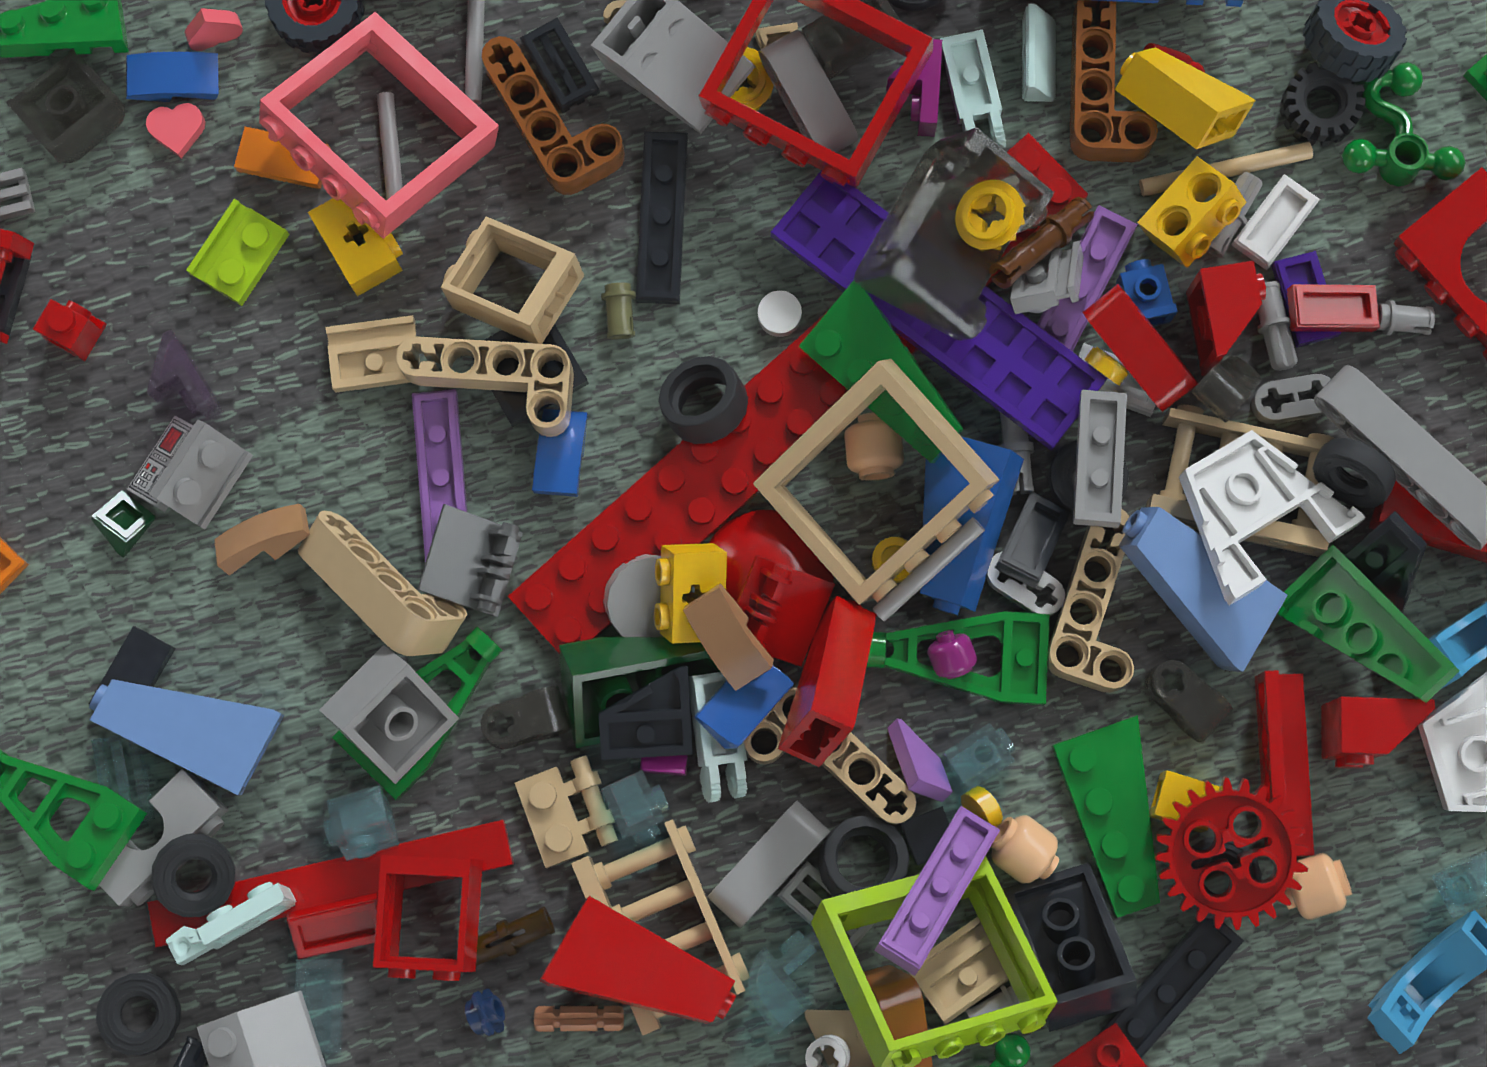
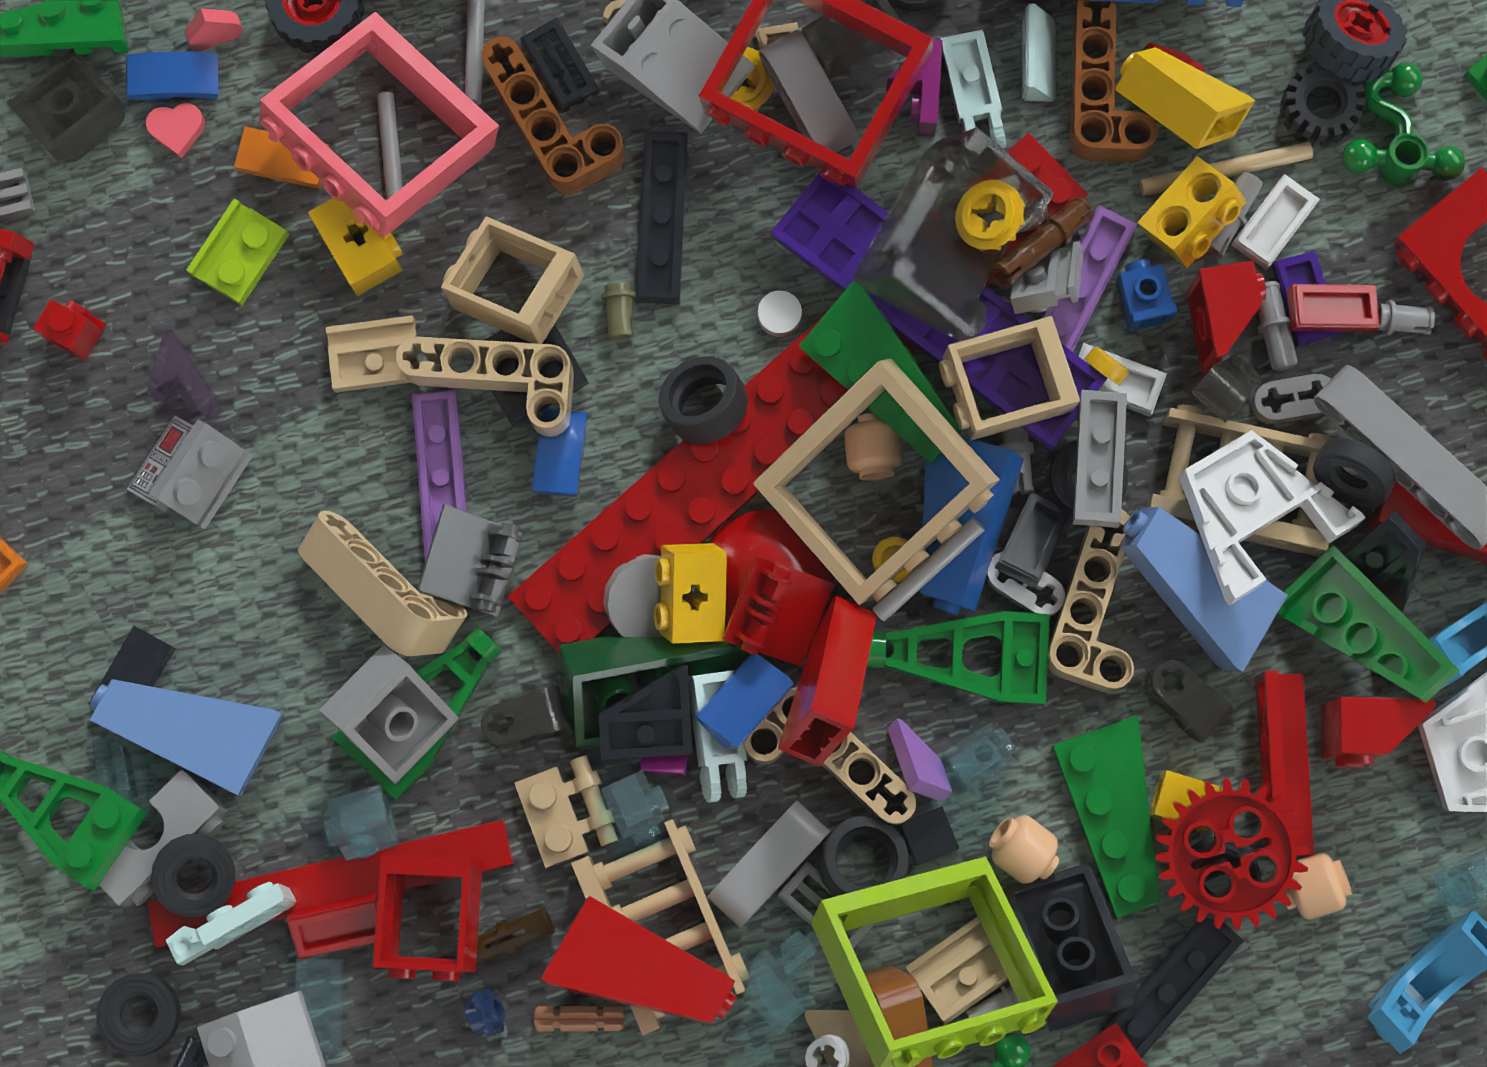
(123, 522): dark green slope -> none
(270, 531): medium nougat slope -> none
(726, 638): medium nougat slope -> none
(937, 891): medium lavender tile -> none
(952, 654): magenta piece -> none
(983, 805): yellow tile -> none
(1051, 362): none -> tan window
(1140, 348): red beam -> none

